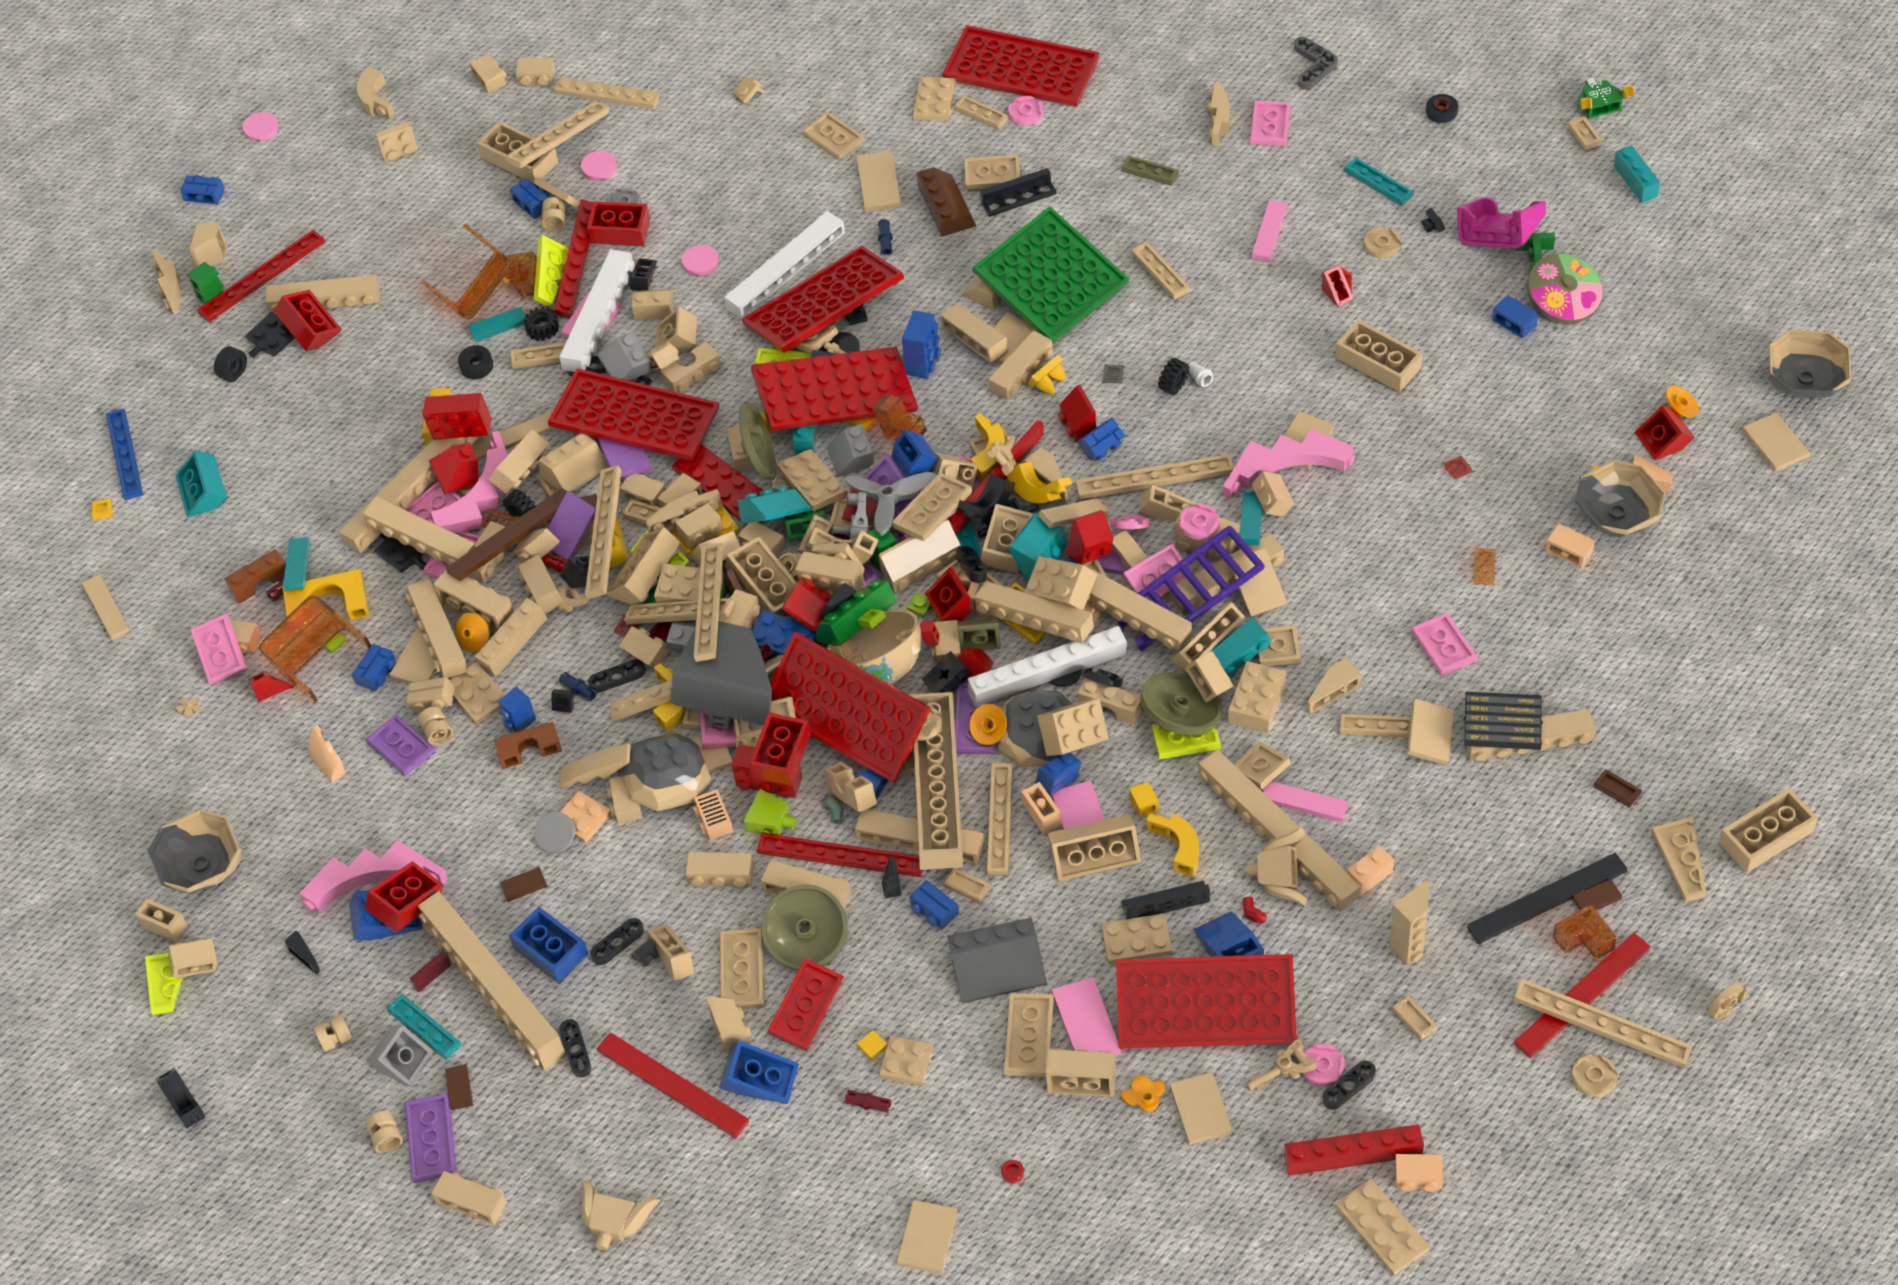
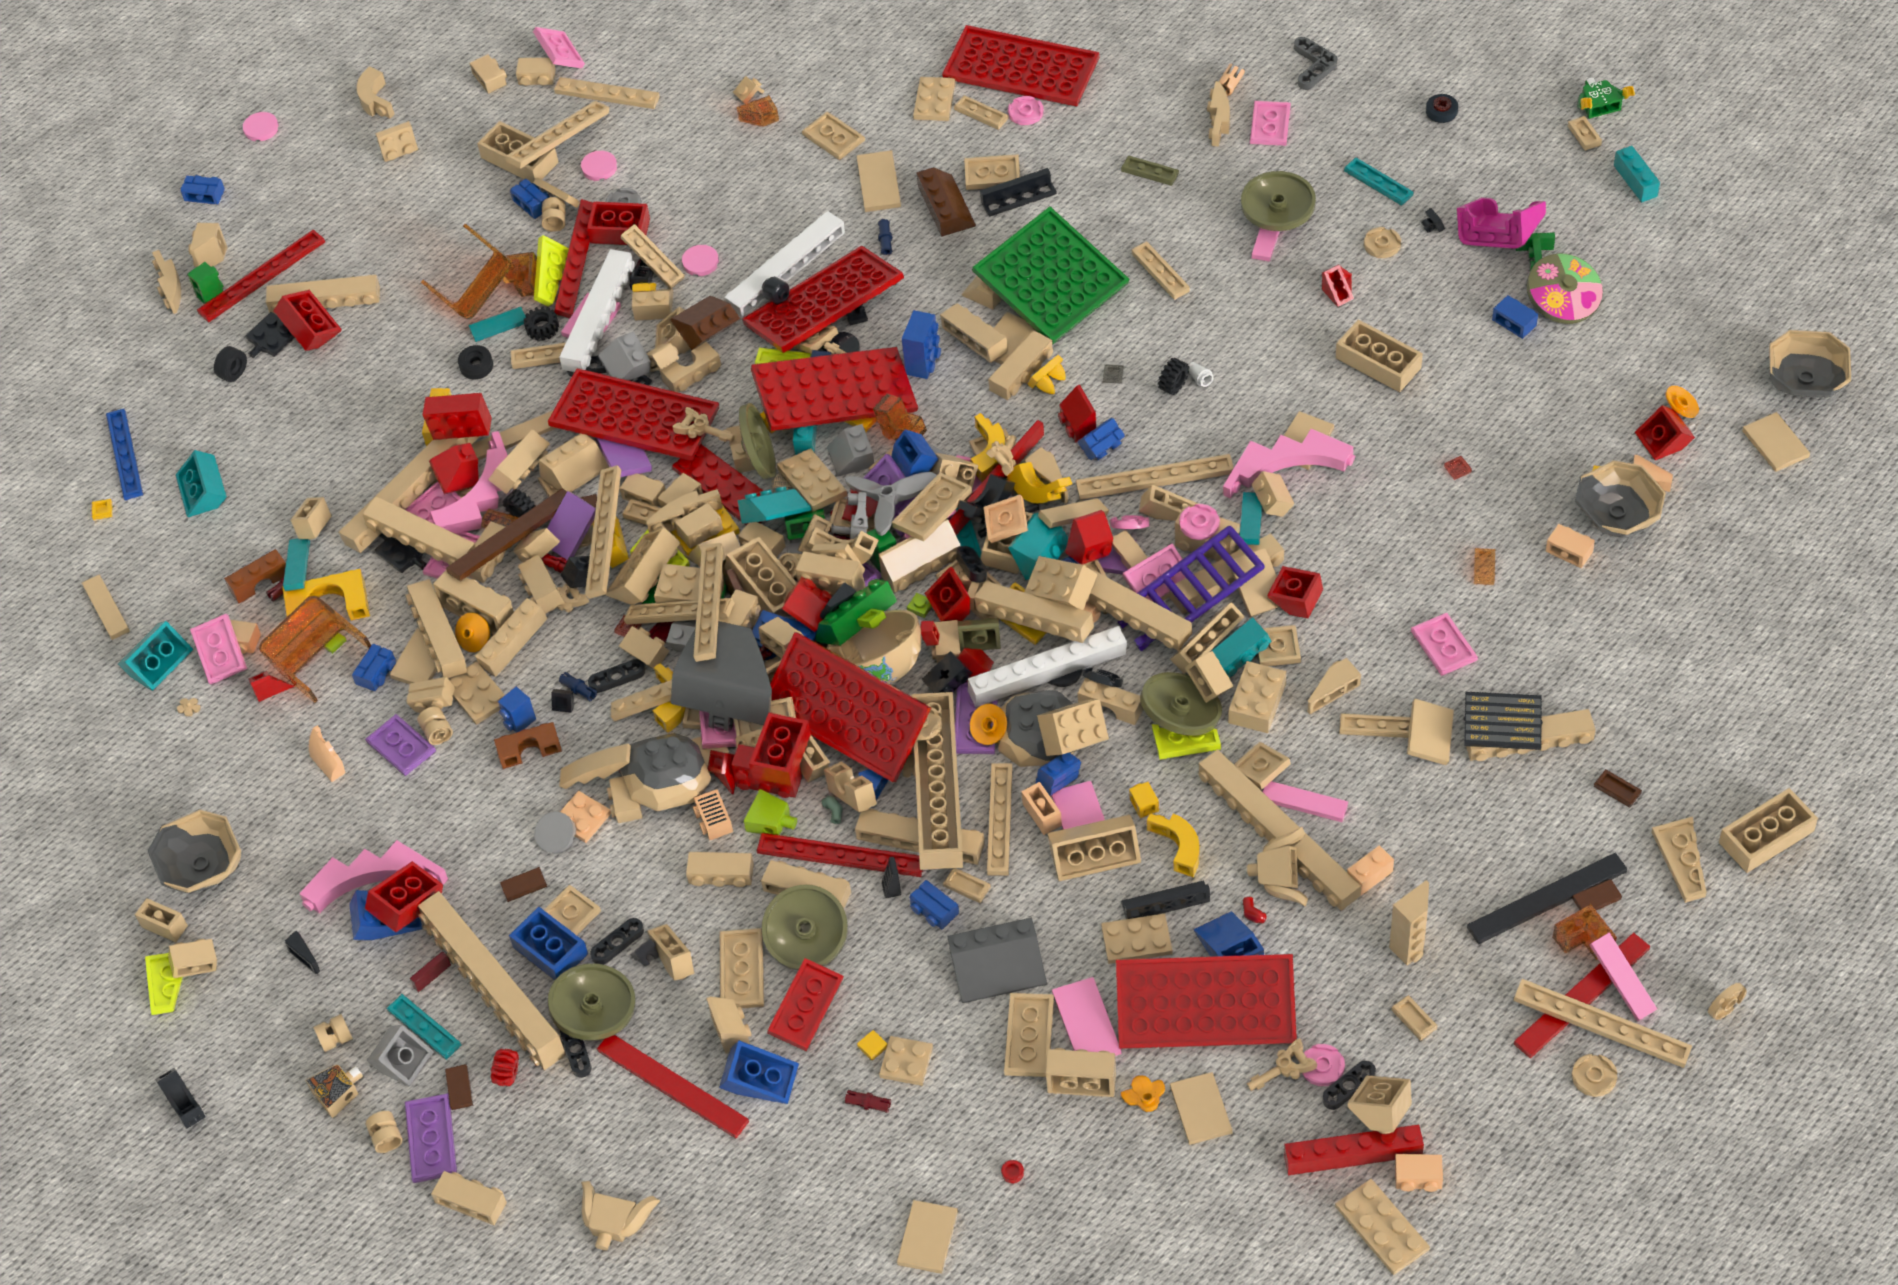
(156, 655): none -> teal slope
(311, 518): none -> tan brick
(334, 1088): none -> torso
(504, 1067): none -> red gear
(558, 47): none -> bright pink tile
(573, 909): none -> tan plate
(591, 1001): none -> olive dish
(643, 287): none -> yellow tile
(652, 256): none -> tan plate
(700, 427): none -> tan piece
(704, 320): none -> reddish brown slope
(720, 766): none -> red slope
(758, 112): none -> clear orange slope
(775, 290): none -> black head
(776, 635): none -> tan brick
(813, 761): none -> tan brick
(1005, 518): none -> light nougat plate
(1229, 81): none -> light nougat arm
(1278, 201): none -> olive dish
(1296, 591): none -> red slope
(1381, 1102): none -> tan slope
(1623, 976): none -> bright pink tile

